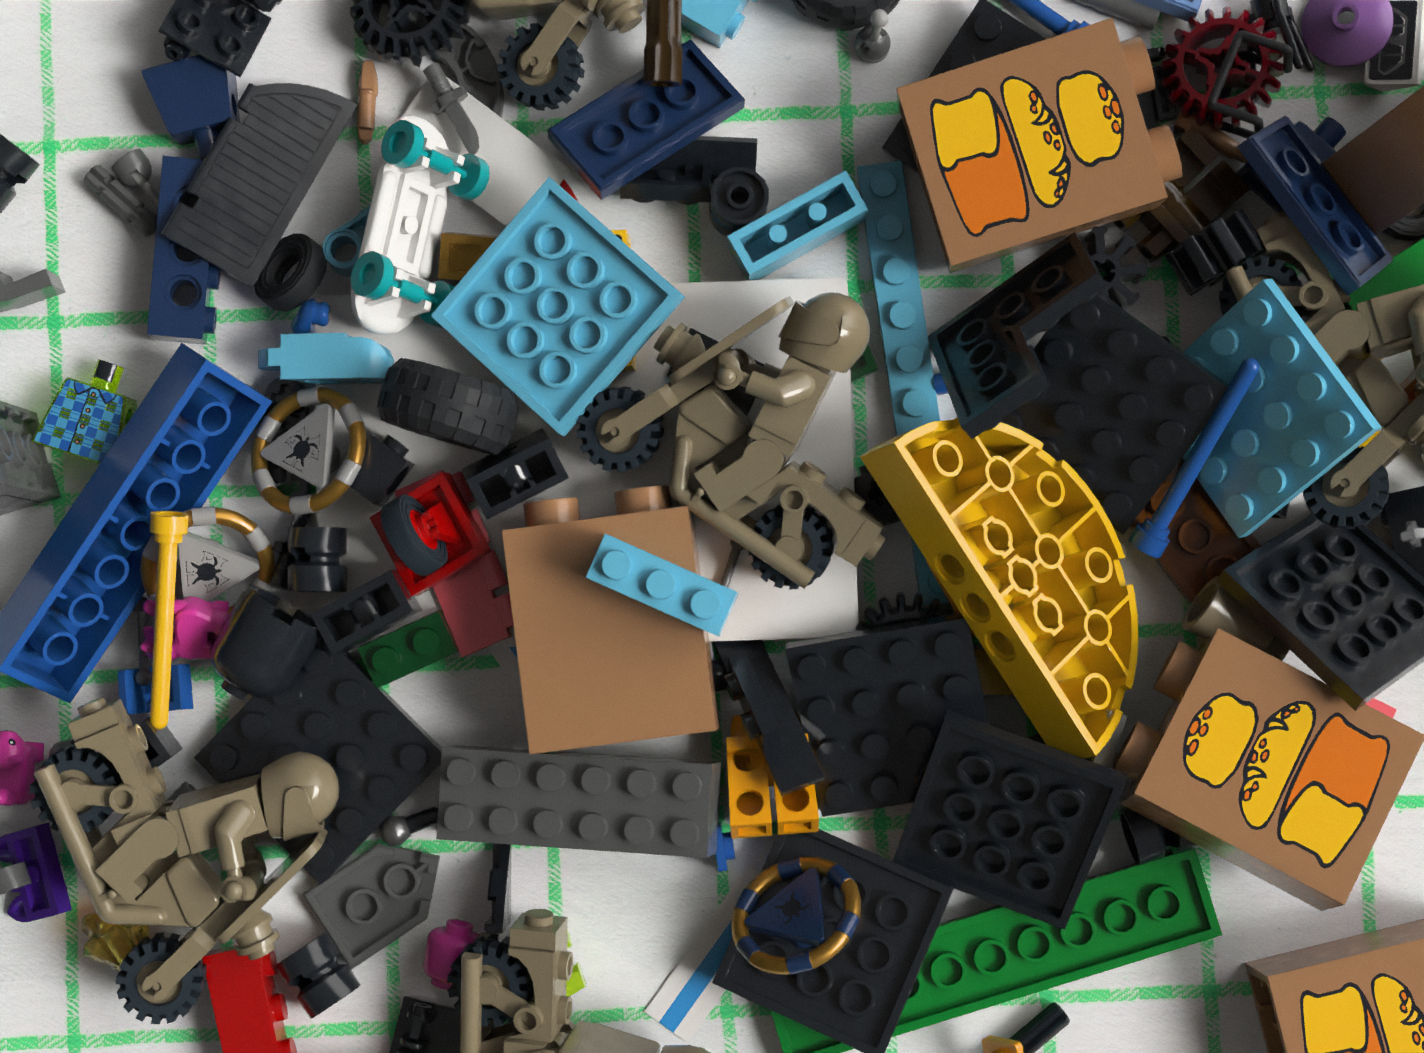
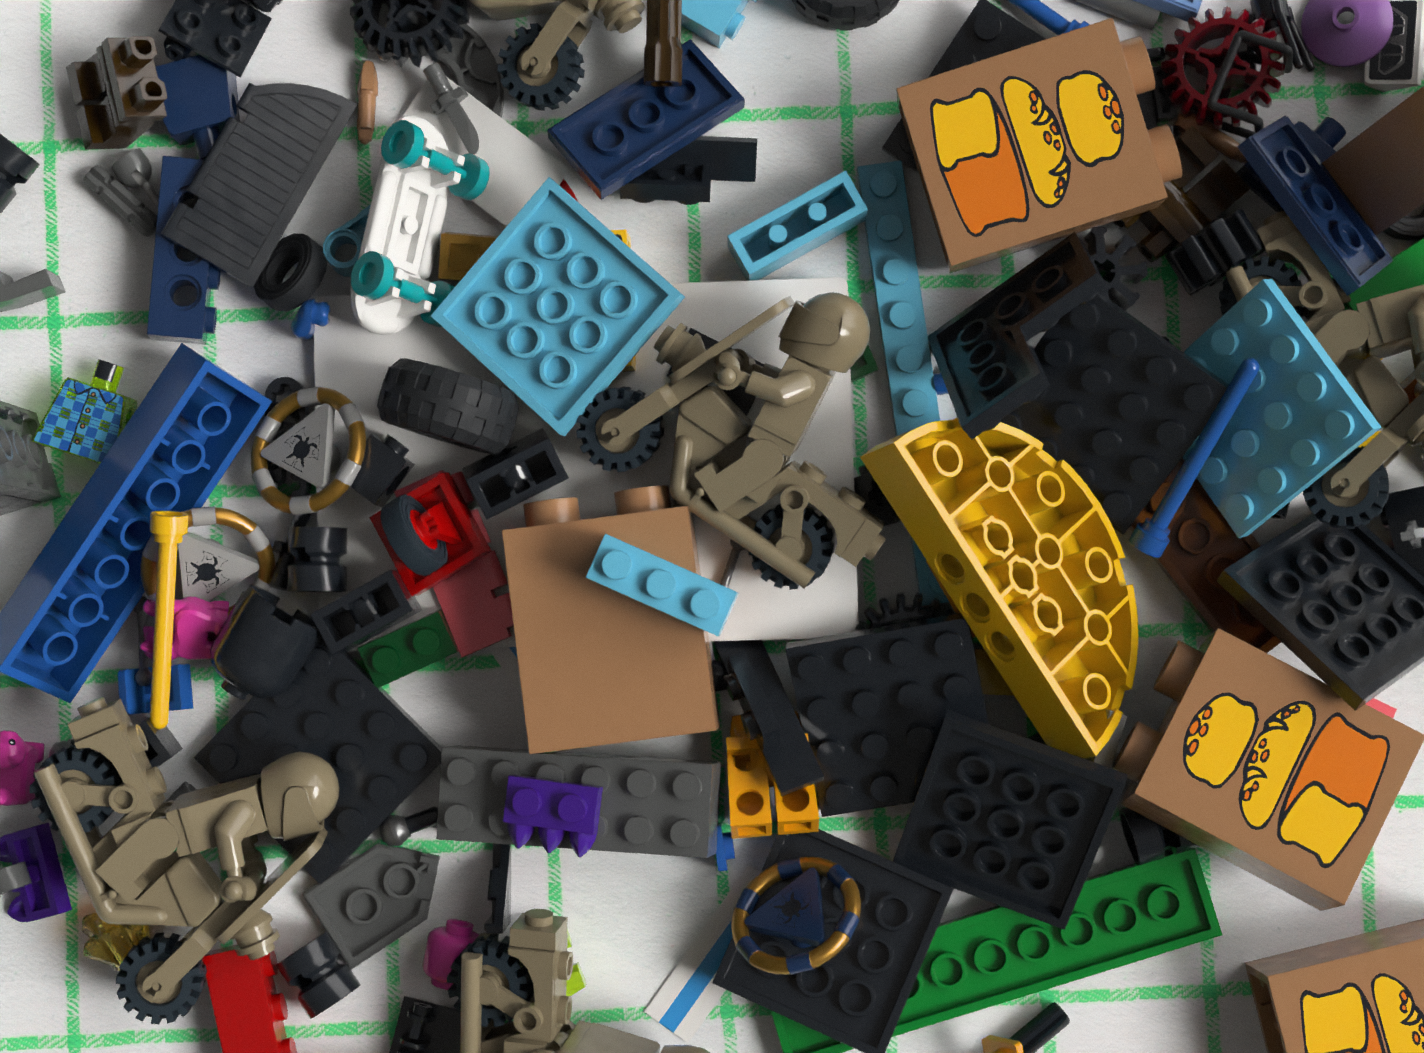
(117, 92): none -> dark brown hips
(327, 359): medium azure piece -> none
(554, 810): none -> dark purple plate
(737, 199): black wheel -> none
(874, 38): dark grey hinge -> none
(1219, 609): dark tan plant -> none

